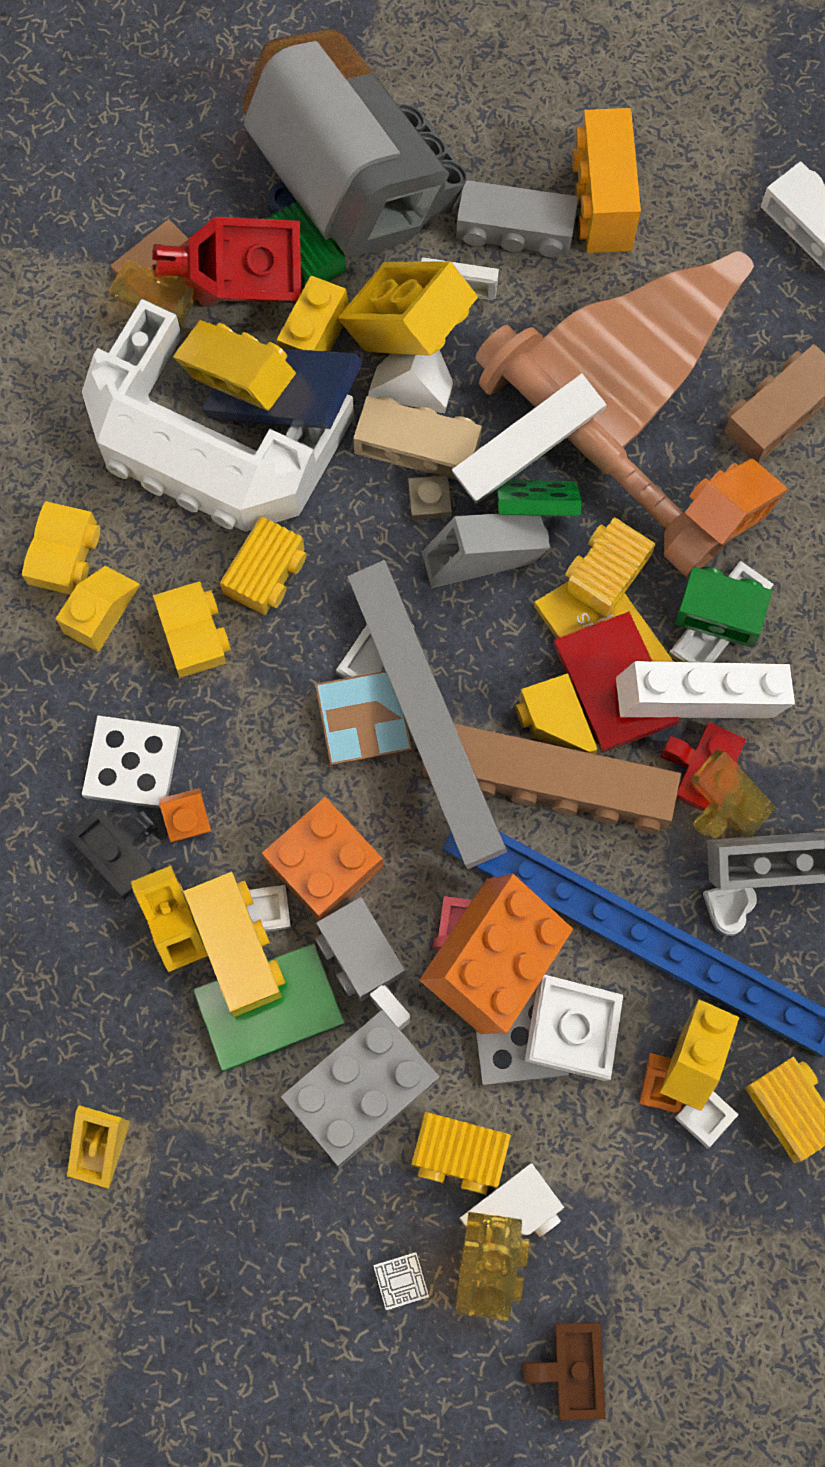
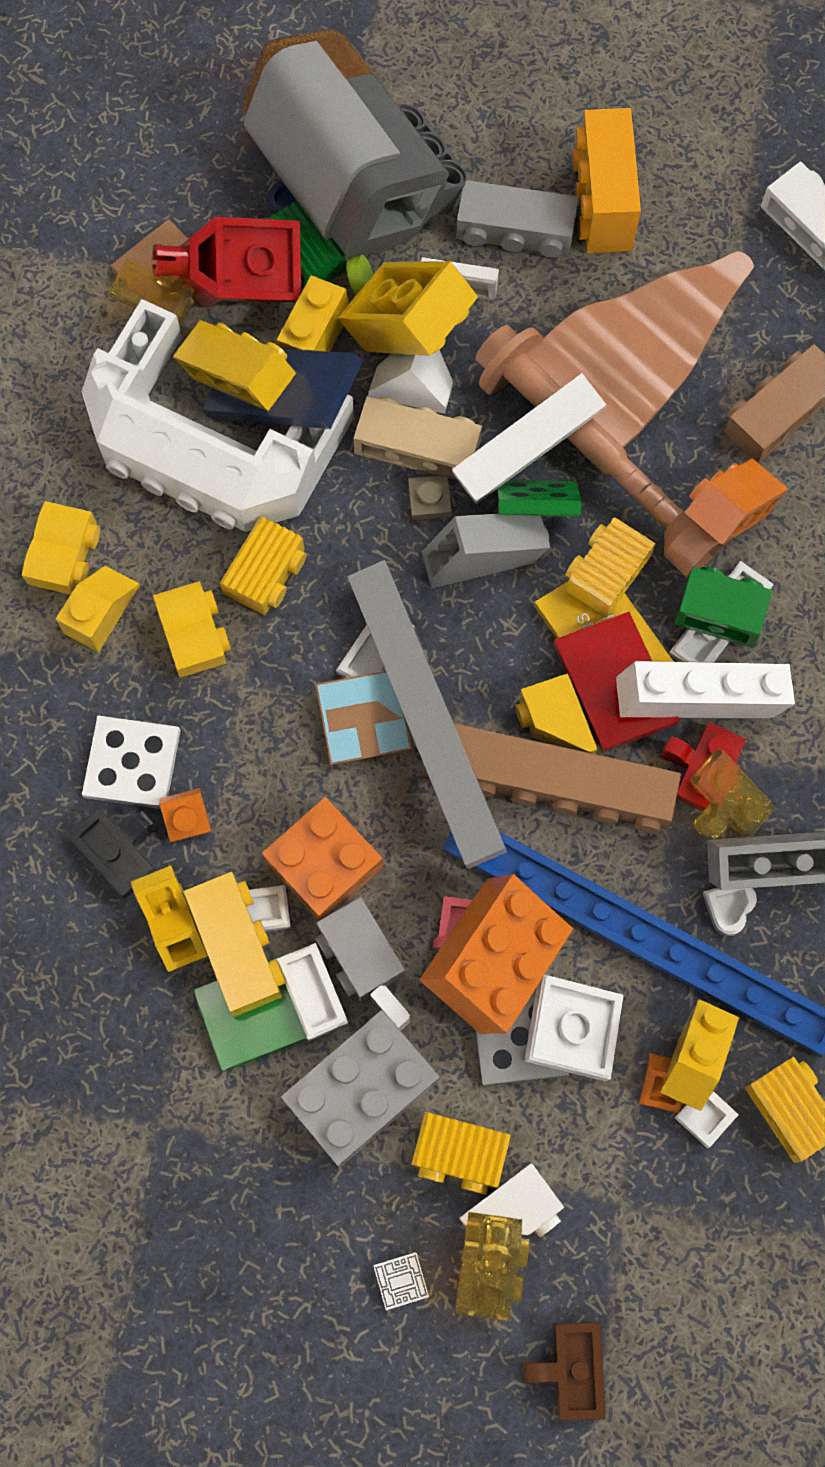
(96, 1146): yellow slope -> none
(312, 992): none -> white tile
(358, 272): none -> lime tile

